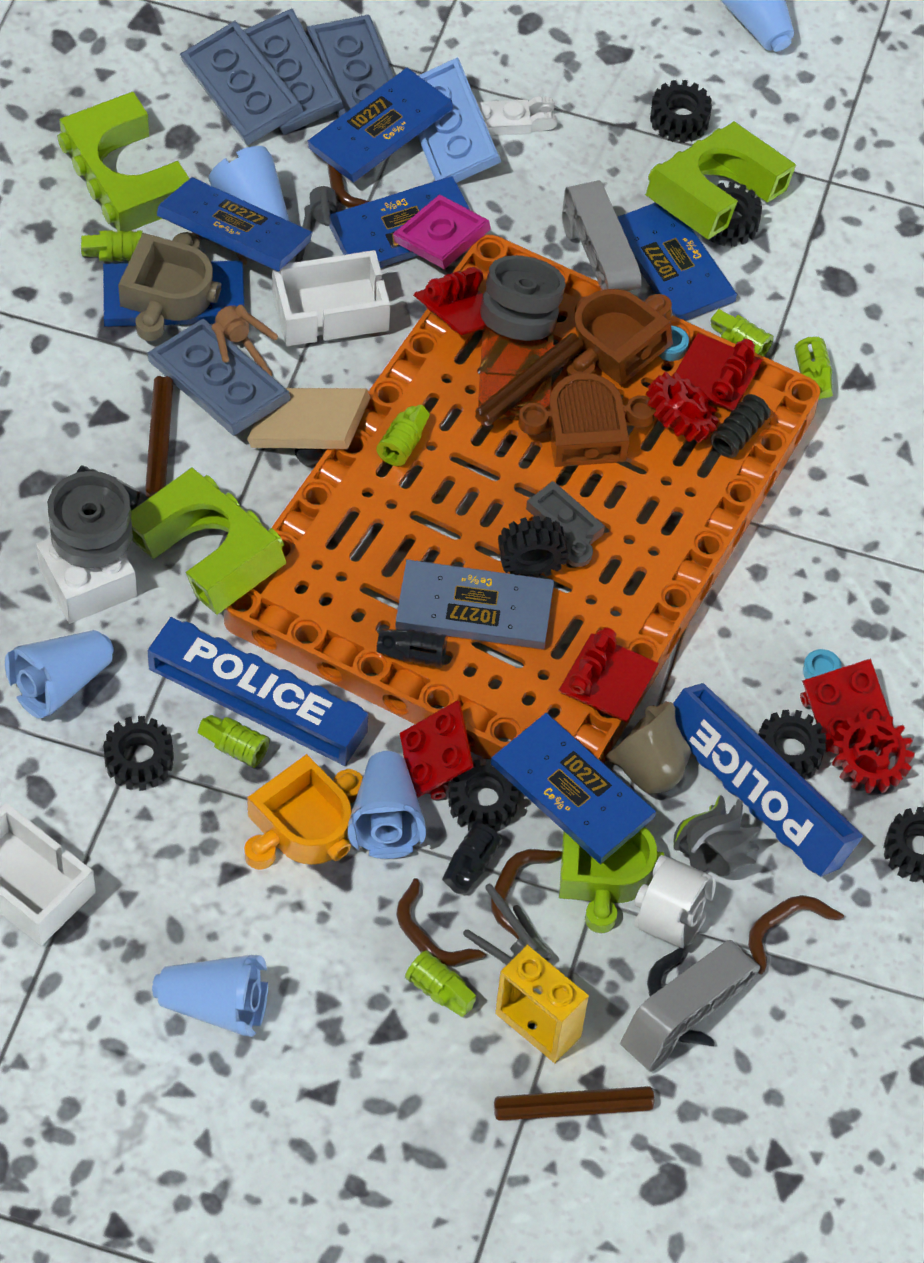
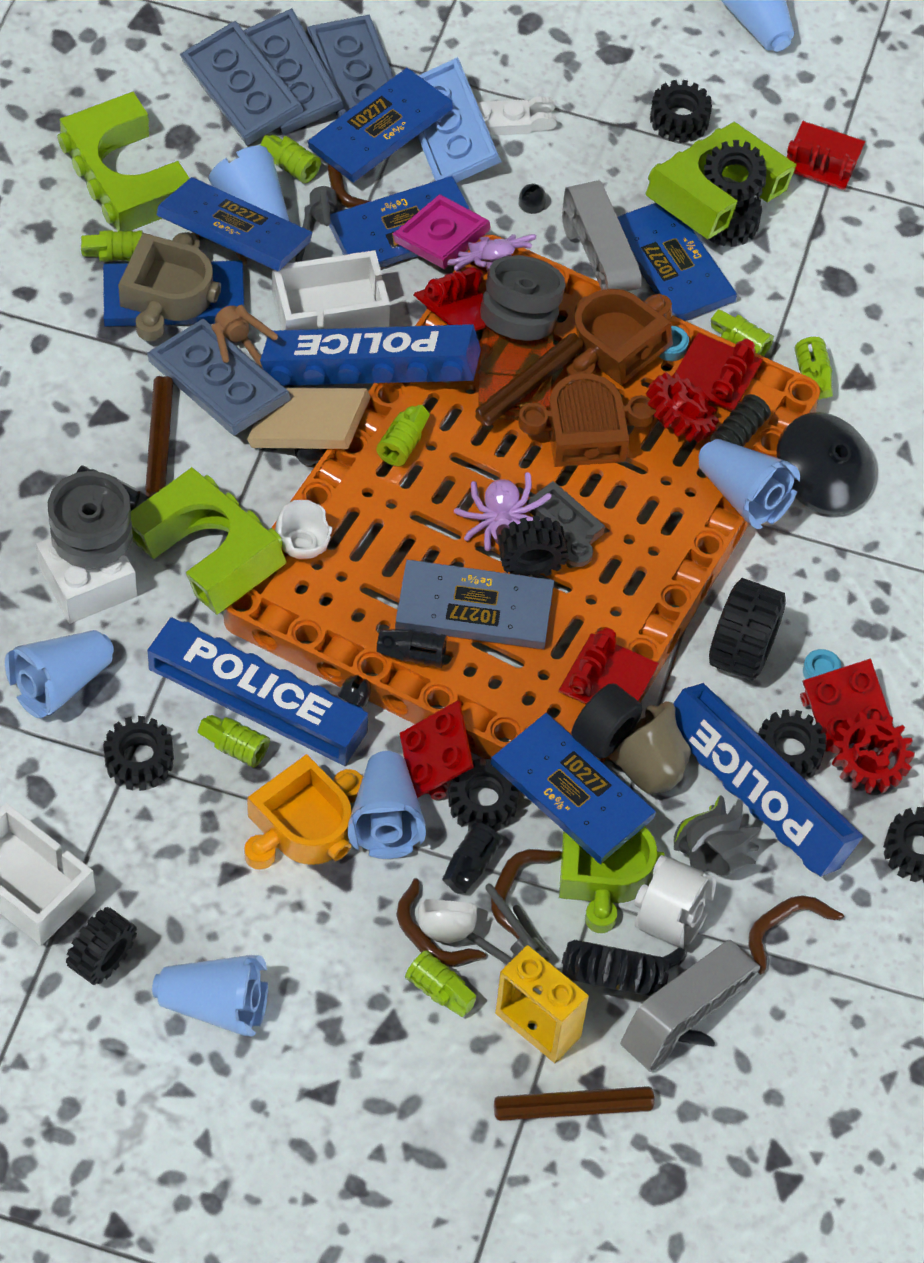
(101, 946): none -> black tyre
(292, 157): none -> lime hinge
(303, 529): none -> white hair
(355, 693): none -> black hinge
(372, 355): none -> blue brick
(446, 920): none -> white hair
(490, 250): none -> lavender animal
(501, 508): none -> lavender animal
(535, 201): none -> black hinge
(606, 720): none -> black tyre
(614, 968): none -> black gear
(737, 156): none -> black tyre
(747, 629): none -> black tyre
(750, 480): none -> light blue cone
(824, 154): none -> red hinge
(826, 480): none -> black dish

